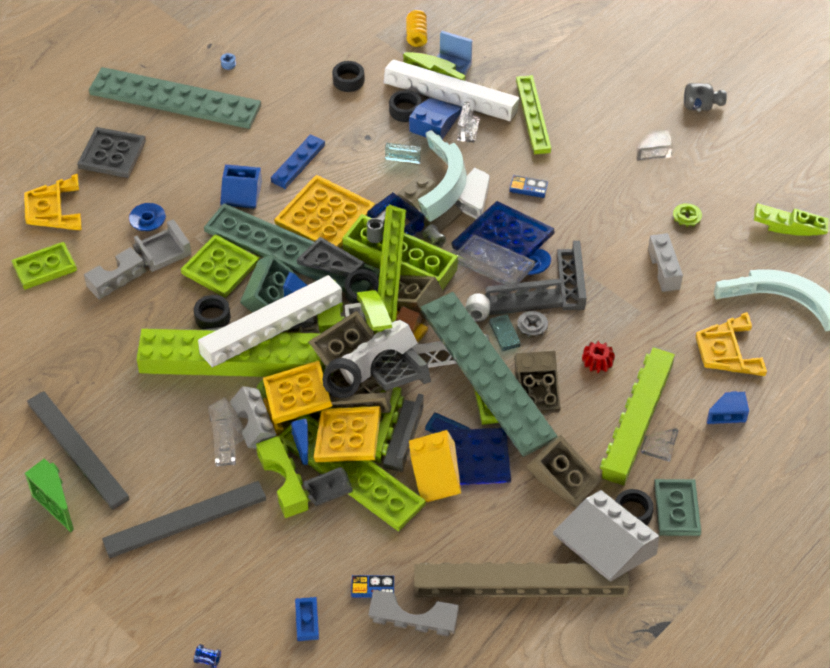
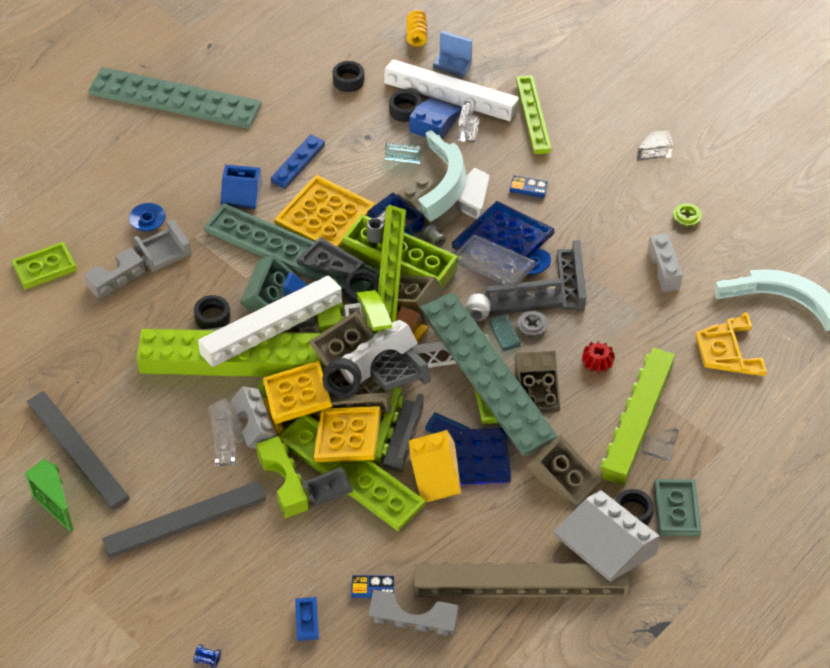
(44, 205): yellow wing -> none
(111, 152): dark grey plate -> none
(220, 266): lime plate -> none
(228, 57): medium blue bush -> none
(300, 436): blue slope -> none
(433, 64): lime slope -> none
(702, 97): dark grey piece -> none
(729, 409): blue slope -> none
(794, 223): lime slope -> none

